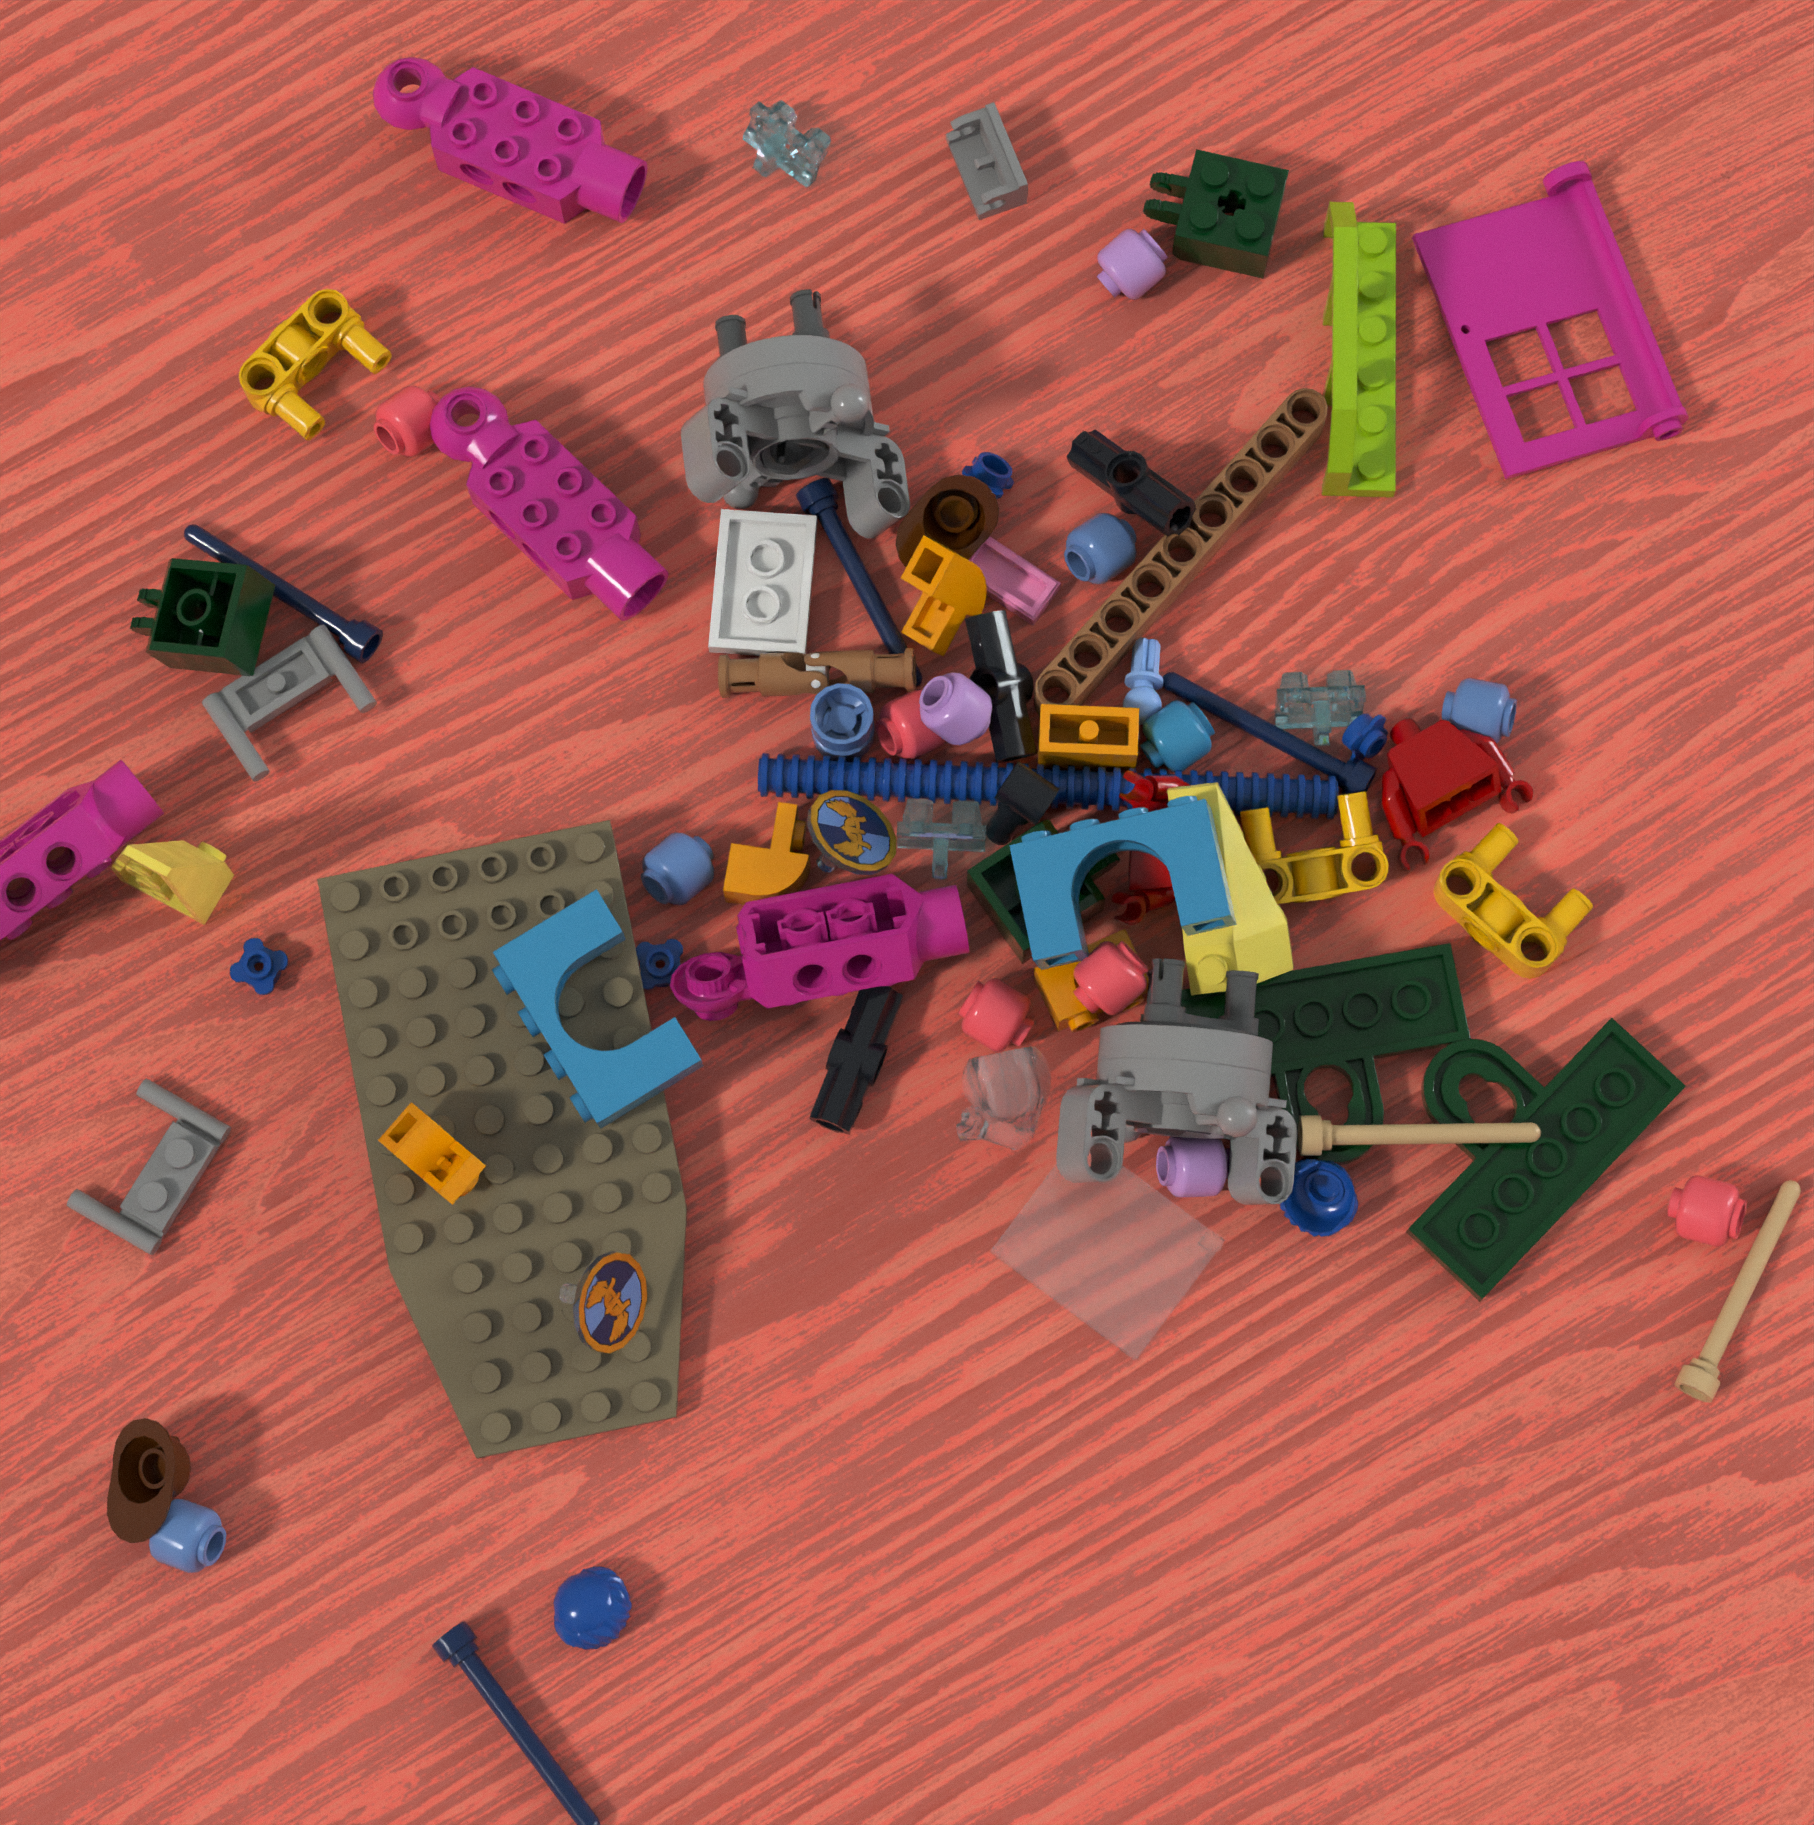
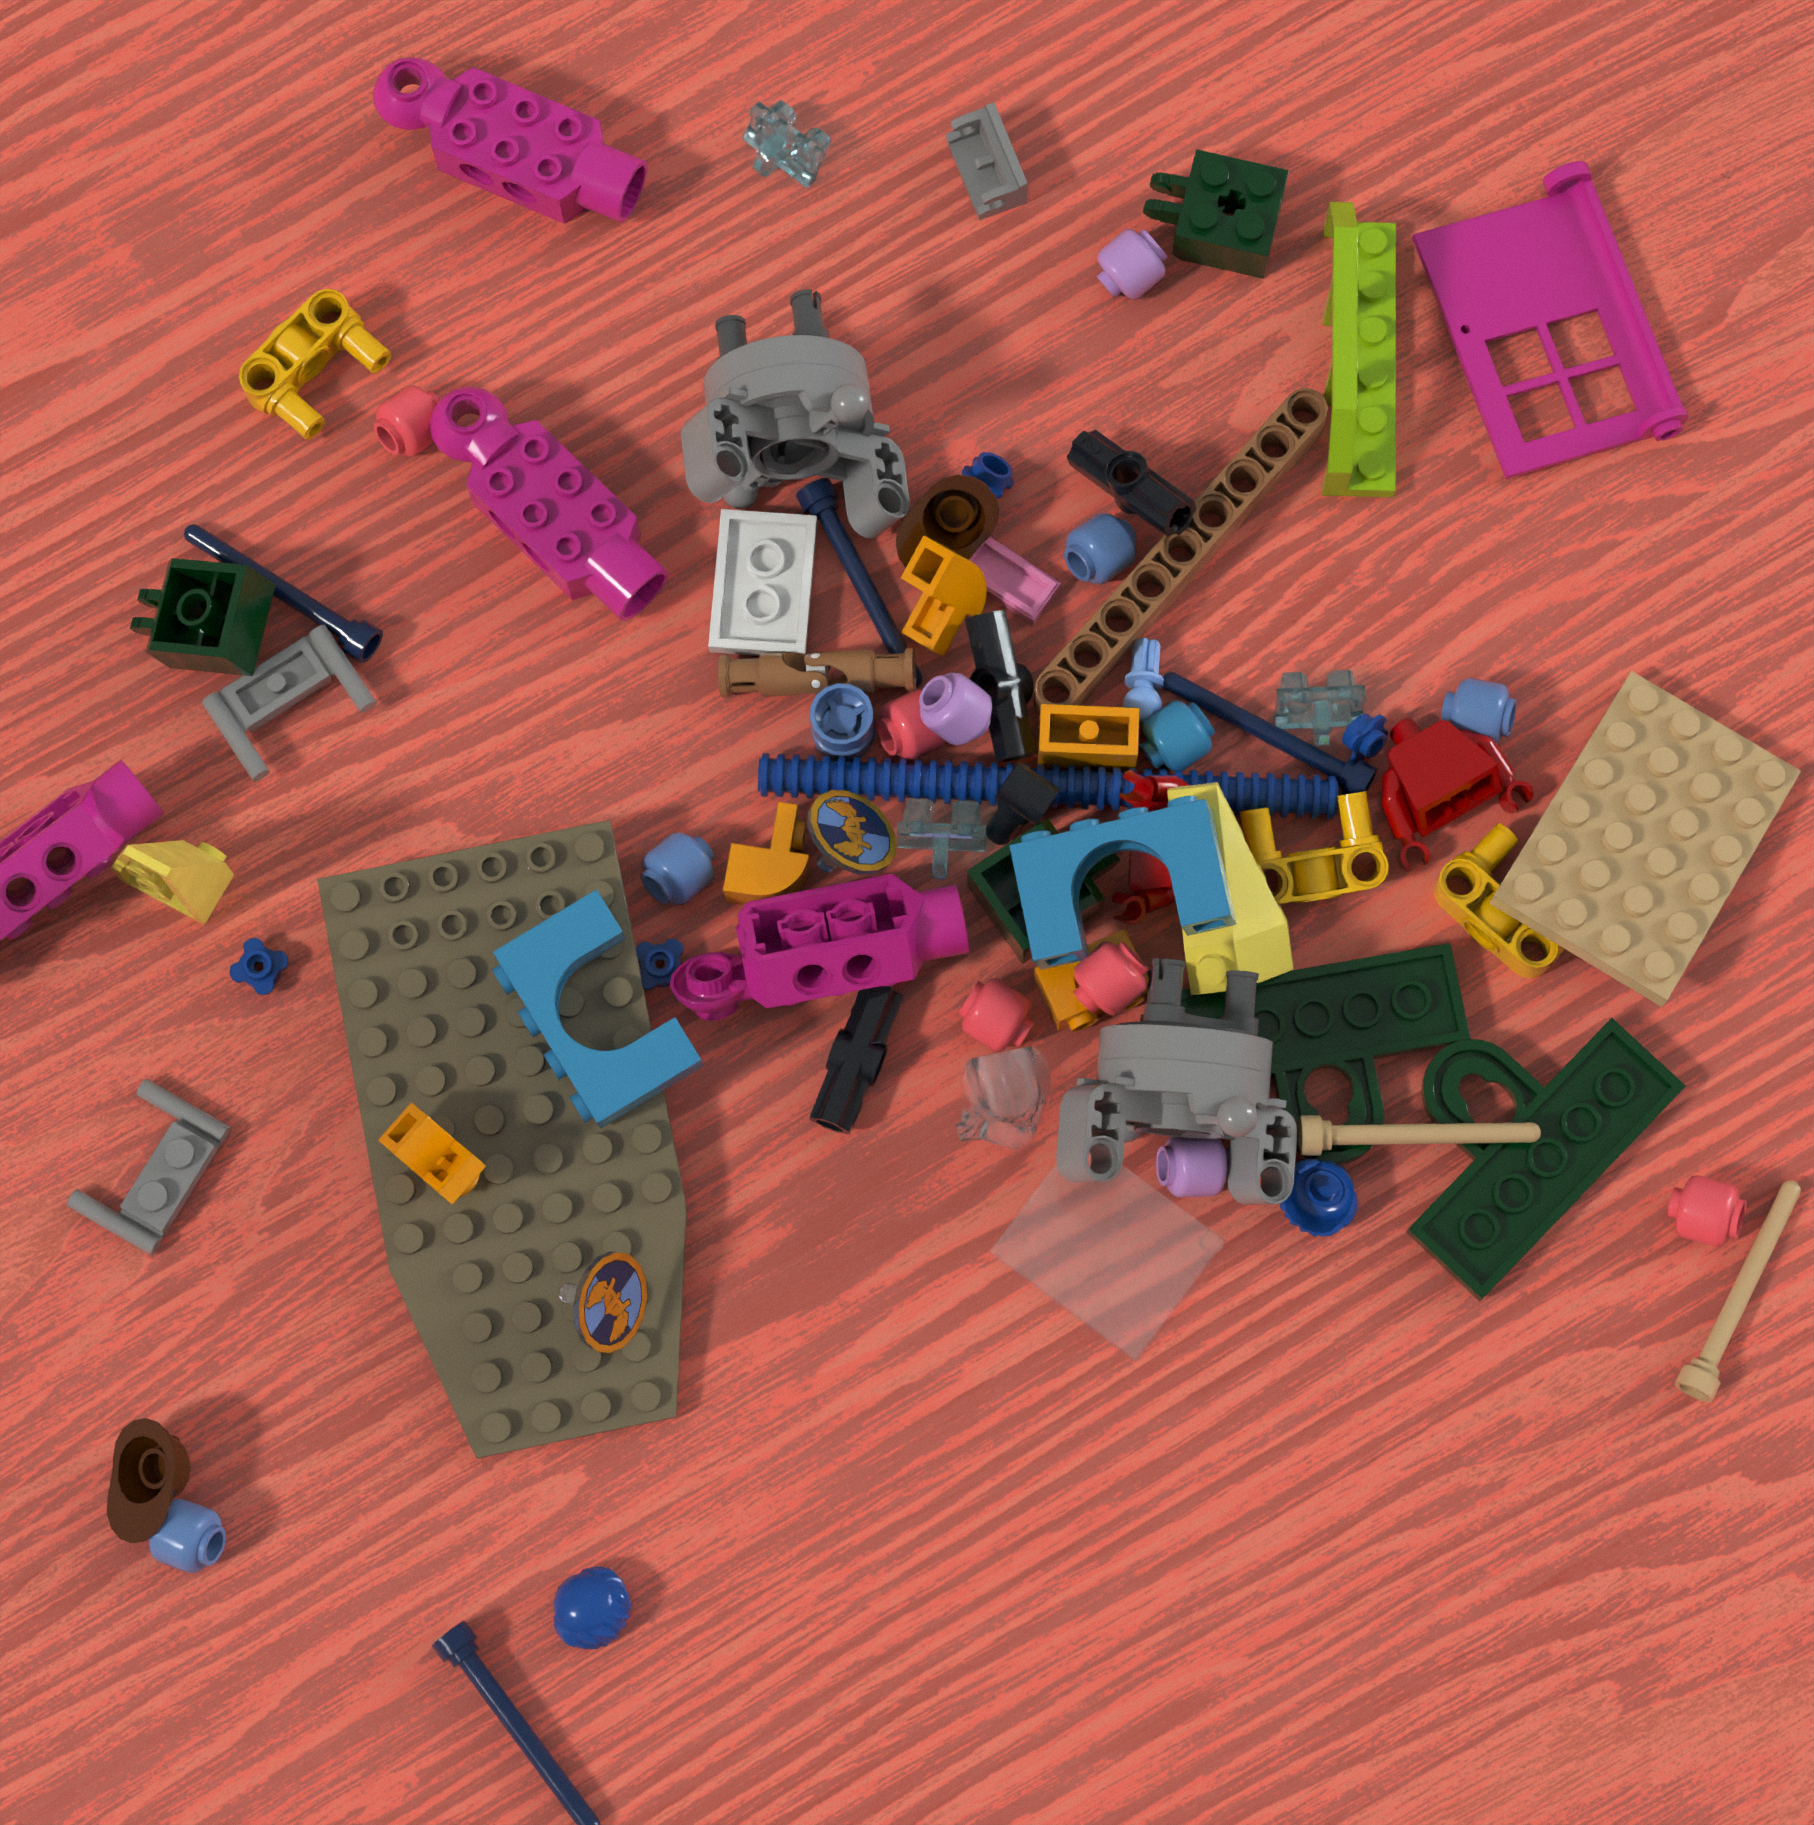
(1645, 838): none -> tan plate

